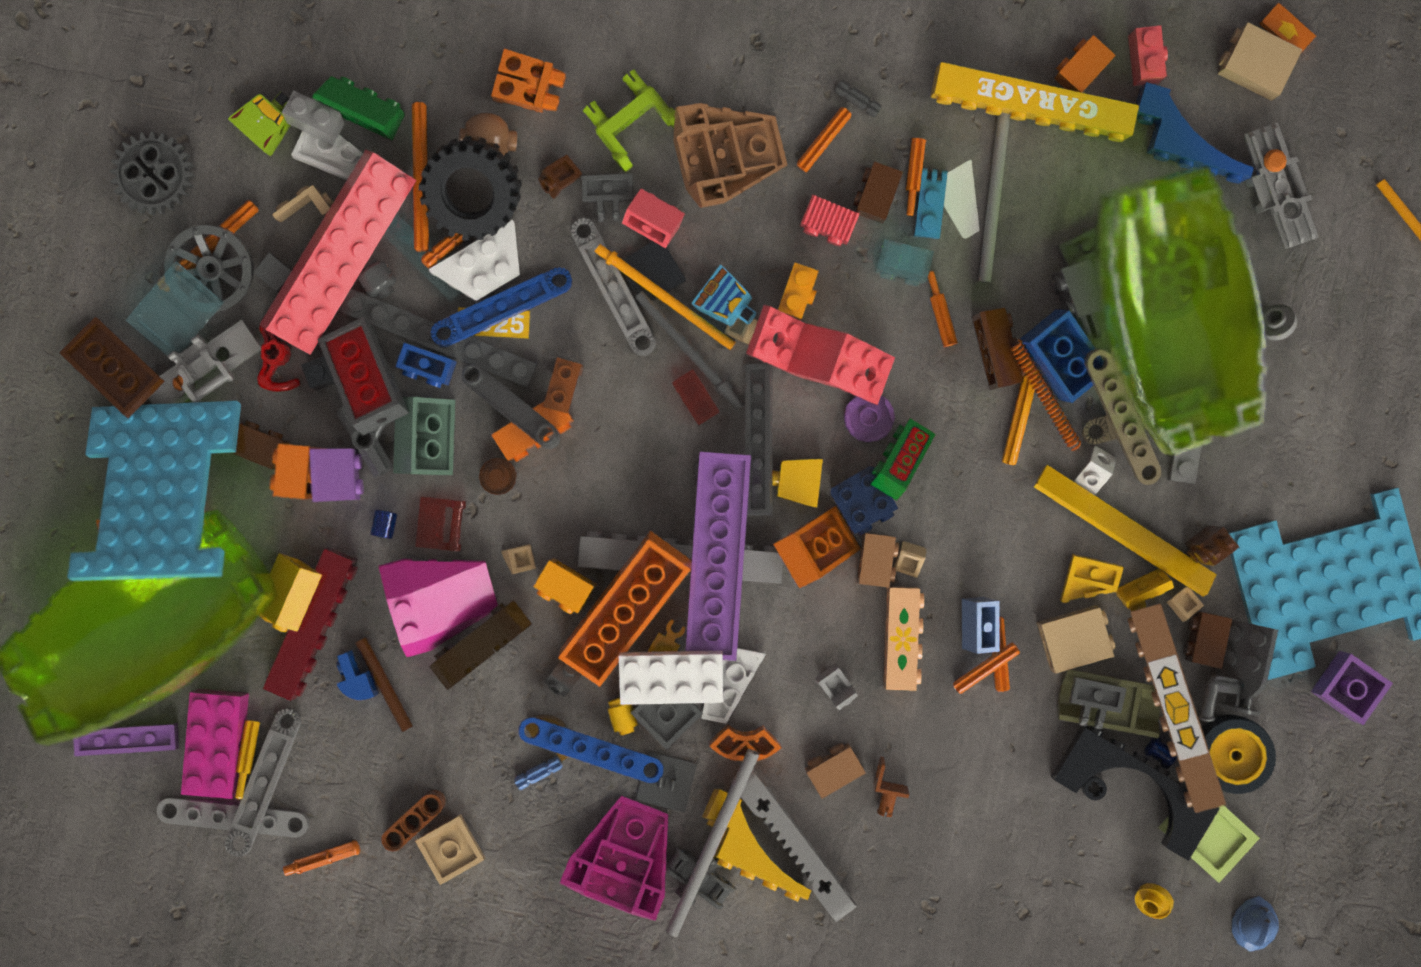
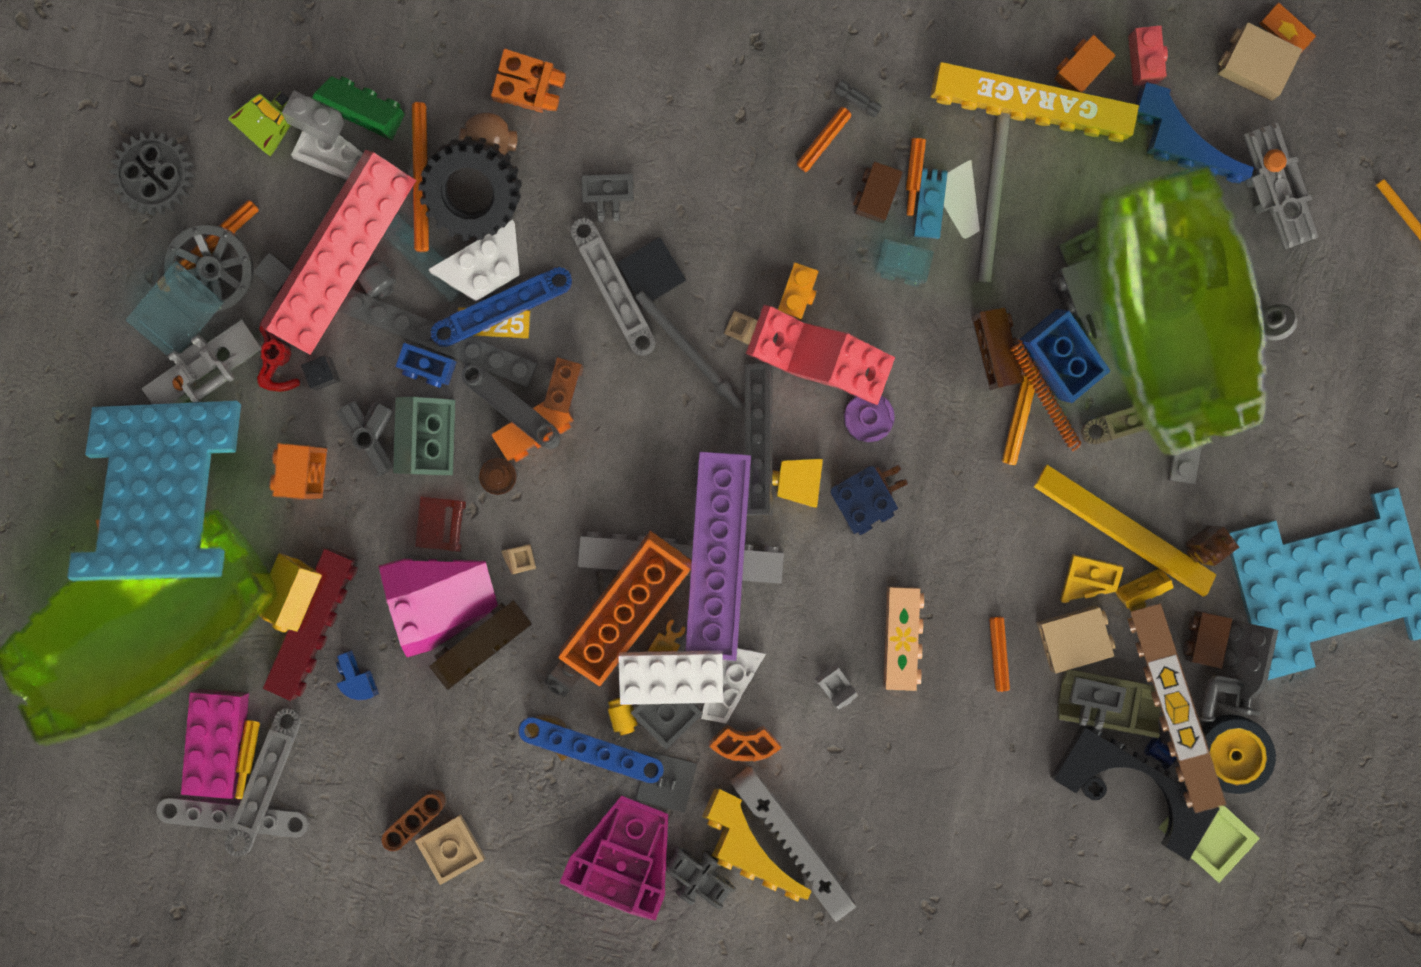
(111, 367): reddish brown plate -> none
(128, 740): medium lavender plate -> none
(257, 445): reddish brown brick -> none
(304, 196): tan bracket -> none
(322, 858): orange piece -> none
(335, 474): medium lavender slope -> none
(363, 376): brick -> none
(383, 524): clear blue beam -> none
(384, 684): reddish brown piece -> none
(441, 250): orange axle -> none
(538, 773): medium blue axle -> none
(559, 176): reddish brown bracket -> none
(564, 586): light orange brick -> none
(610, 127): lime connector -> none
(612, 258): light orange bar -> none
(653, 218): coral brick -> none
(695, 397): clear red plate -> none
(712, 842): light grey piece -> none
(724, 299): torso -> none
(725, 151): medium nougat wedge -> none
(817, 547): orange slope -> none
(829, 220): coral brick -> none
(834, 769): medium nougat brick -> none
(877, 560): medium nougat brick -> none
(888, 790): dark orange bracket -> none
(902, 458): green brick -> none
(910, 559): tan slope -> none
(941, 313): orange axle -> none
(980, 625): medium blue brick -> none
(986, 668): orange axle -> none
(1096, 472): white bracket -> none
(1122, 417): dark tan plate -> none
(1154, 901): yellow plate -> none
(1185, 604): tan plate -> none
(1255, 924): medium blue piece -> none
(1351, 687): medium lavender brick -> none

